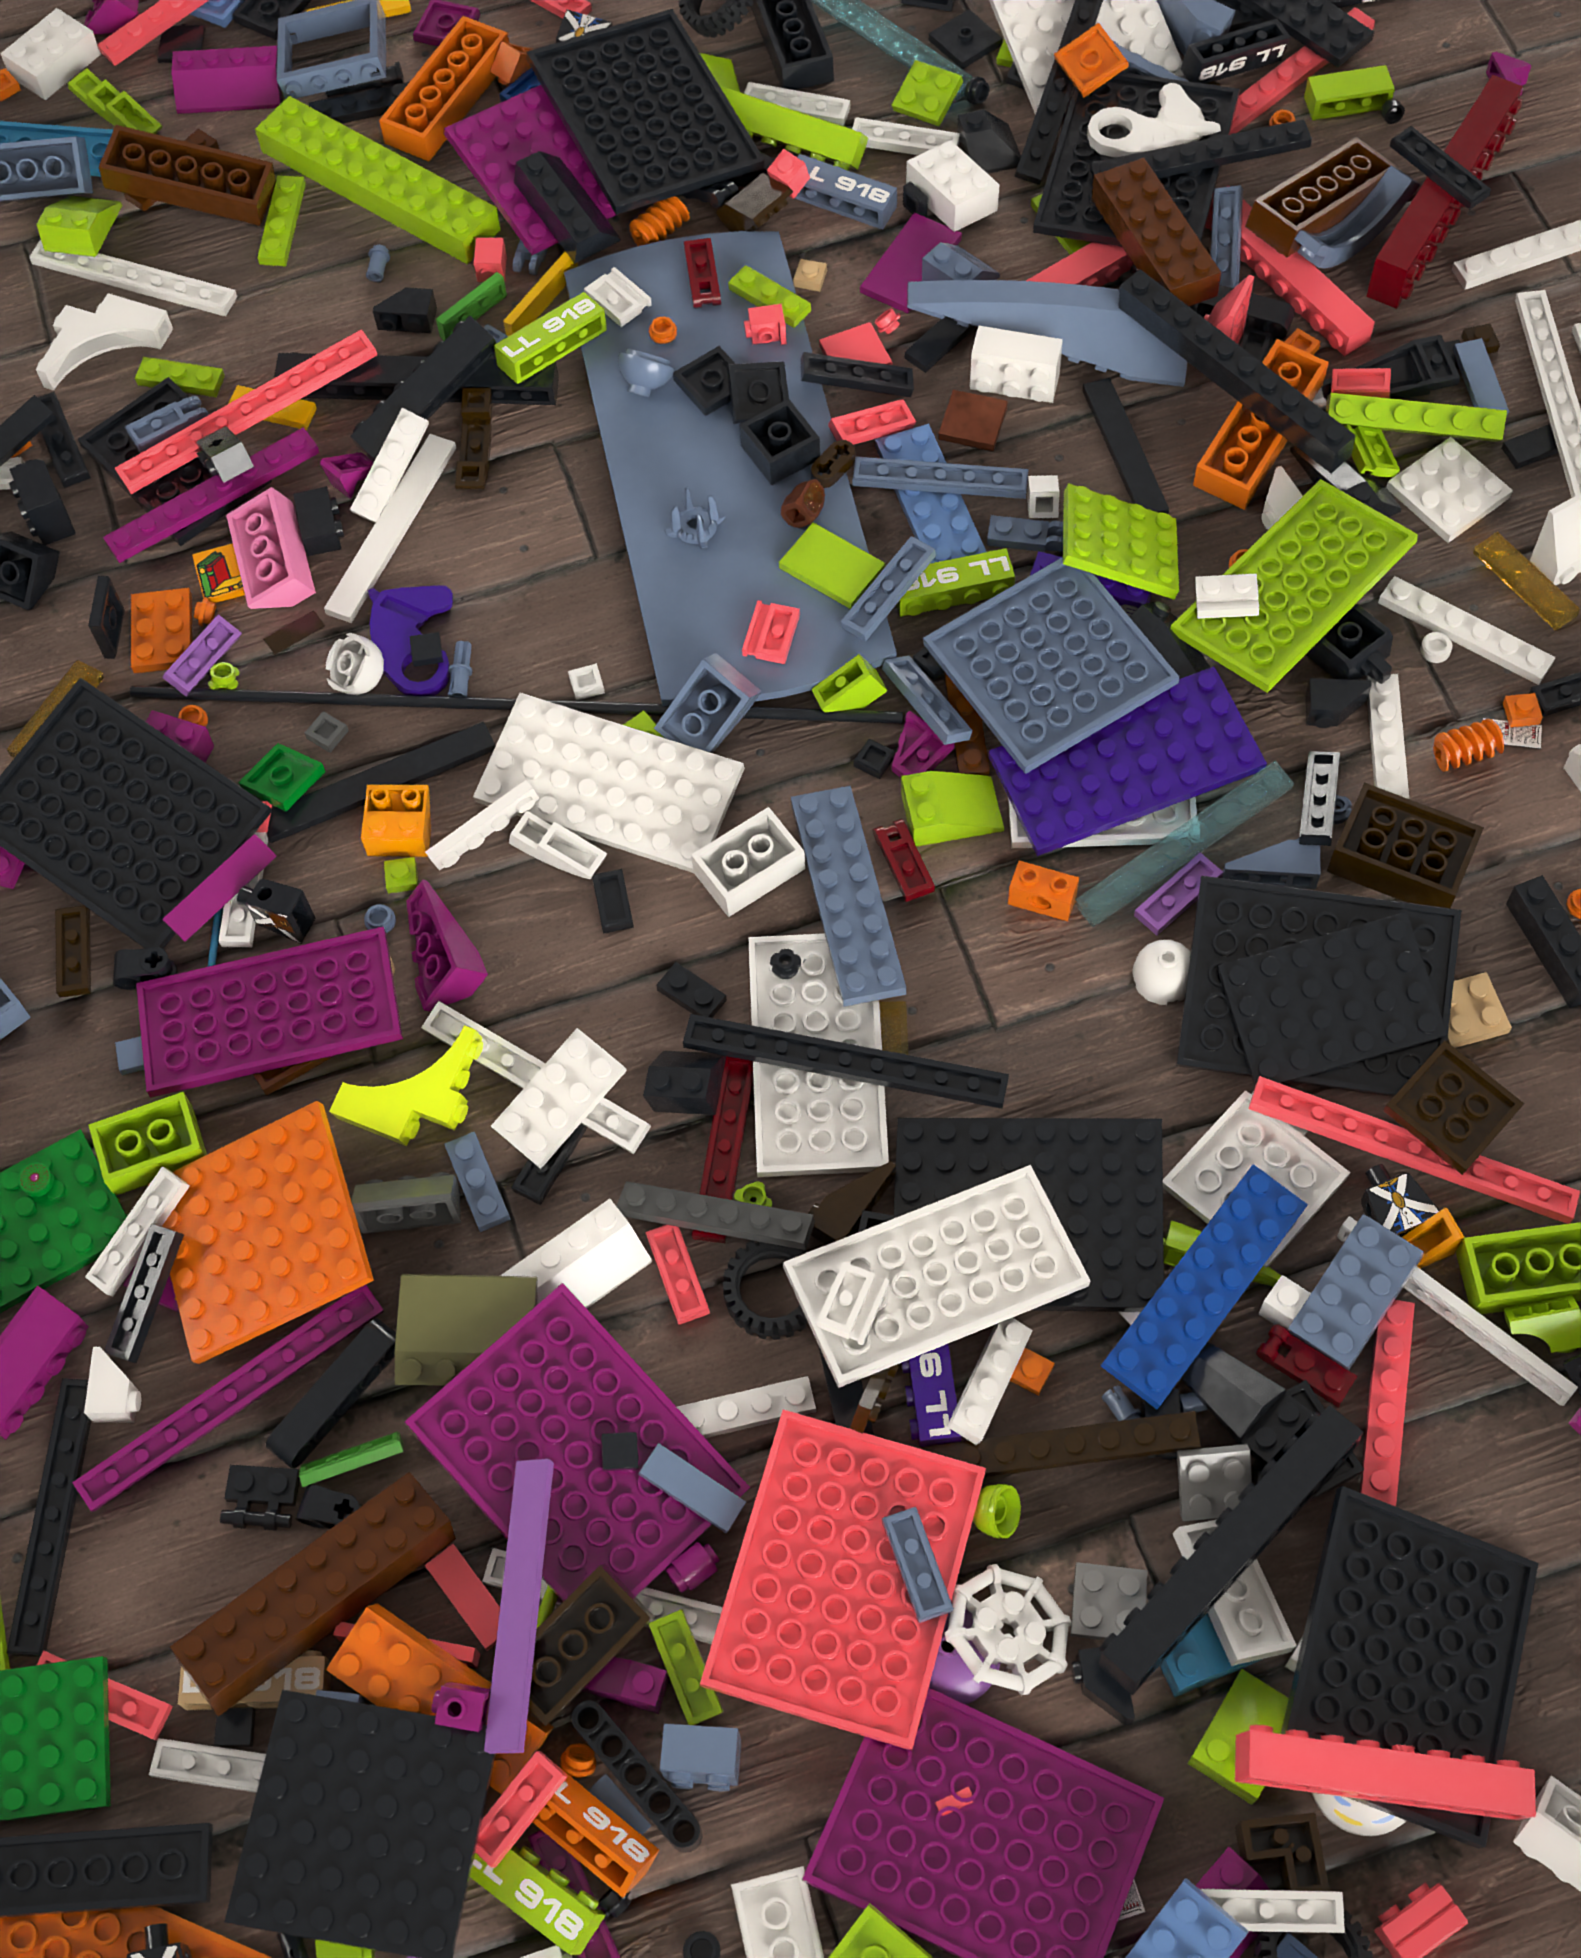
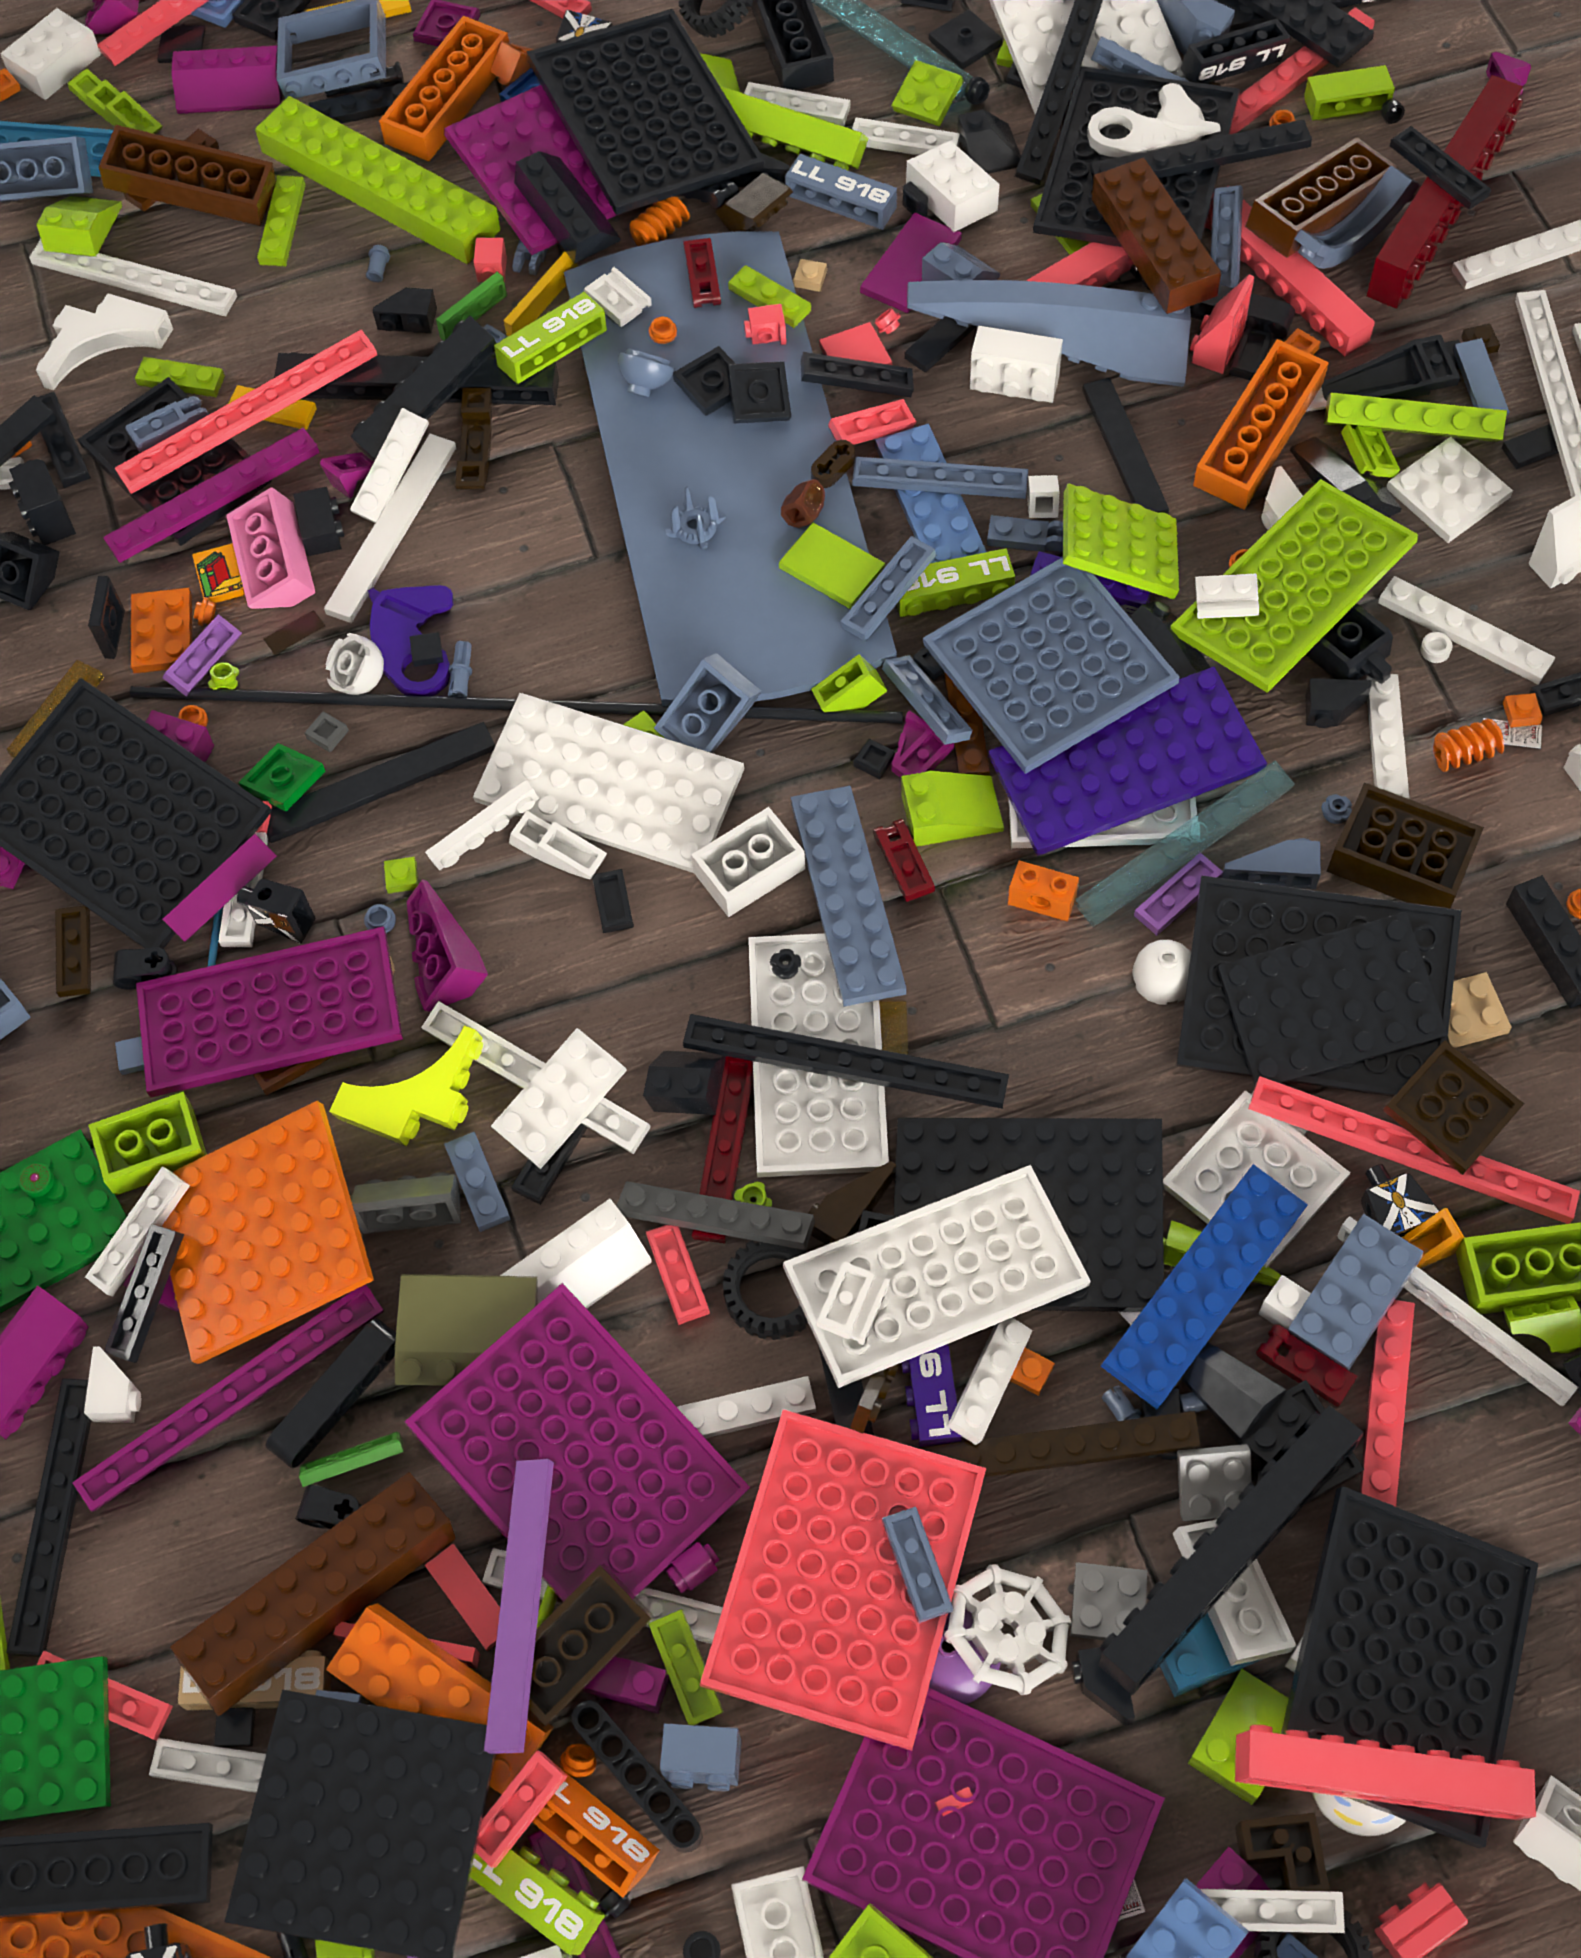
(223, 454): brick -> none
(260, 1486): black plate -> none
(396, 820): light orange slope -> none
(461, 1706): magenta brick -> none
(586, 682): white tile -> none
(614, 1799): sand blue sticker -> none
(619, 1451): black tile -> none
(691, 991): black plate -> none
(692, 1488): sand blue tile -> none
(771, 632): coral plate -> none
(780, 441): black brick -> none
(789, 171): coral brick -> none
(973, 420): copper tile -> none
(998, 1510): lime helmet -> none
(1091, 60): orange tile -> none
(1236, 371): black brick -> none
(1319, 798): tile -> none
(1362, 382): coral tile -> none
(1526, 581): clear yellow plate -> none

